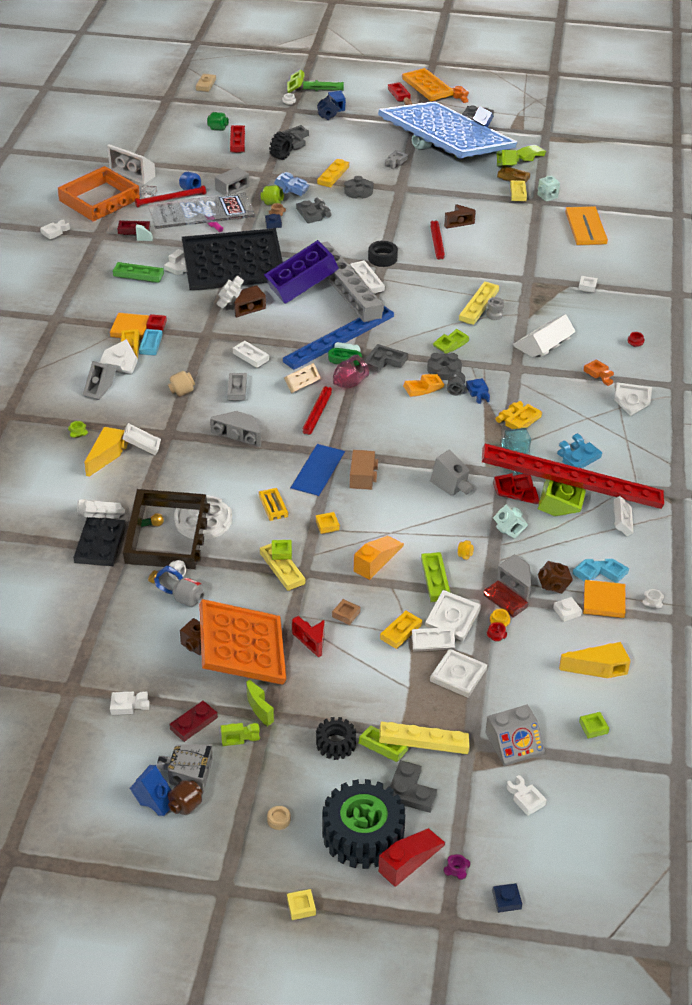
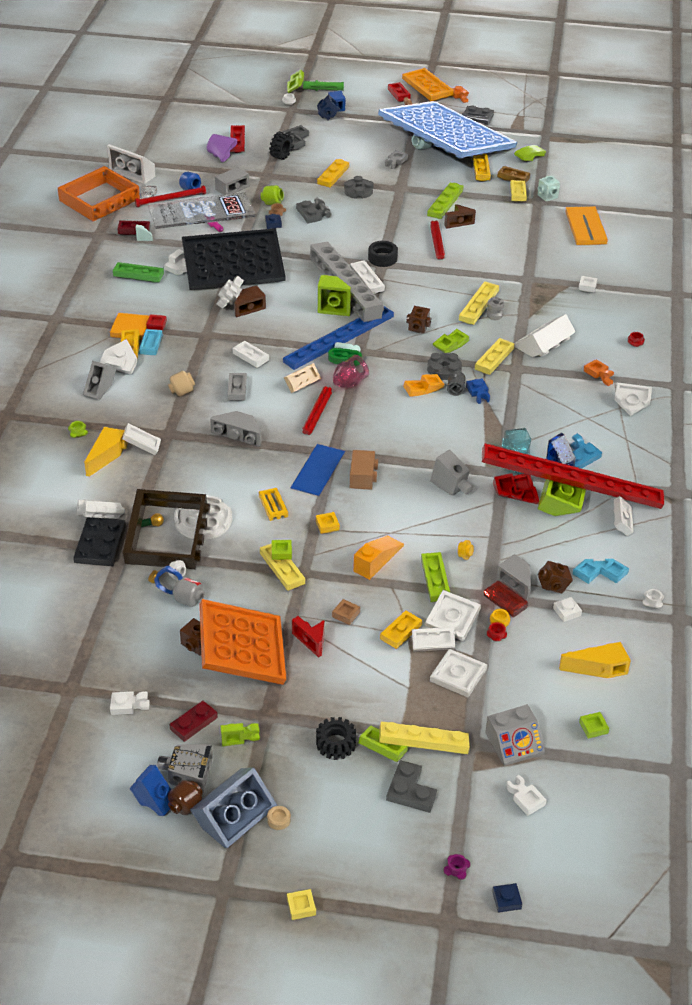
(53, 230): white plate -> none
(205, 82): tan plate -> none
(217, 121): green head -> none
(221, 146): none -> medium lavender slope
(234, 807): none -> sand blue slope
(257, 701): lime slope -> none
(291, 184): medium blue plate -> none
(301, 271): dark purple brick -> none
(333, 296): none -> lime slope
(357, 837): black wheel -> none
(382, 355): dark grey plate -> none
(408, 855): red slope -> none
(419, 319): none -> reddish brown brick
(445, 200): none -> lime plate
(481, 167): none -> yellow plate
(483, 117): brick -> none
(494, 356): none -> light yellow plate
(507, 157): lime slope -> none
(510, 521): light aqua brick -> none
(518, 416): yellow plate -> none
(560, 450): none -> slope
(604, 598): light orange tile -> none

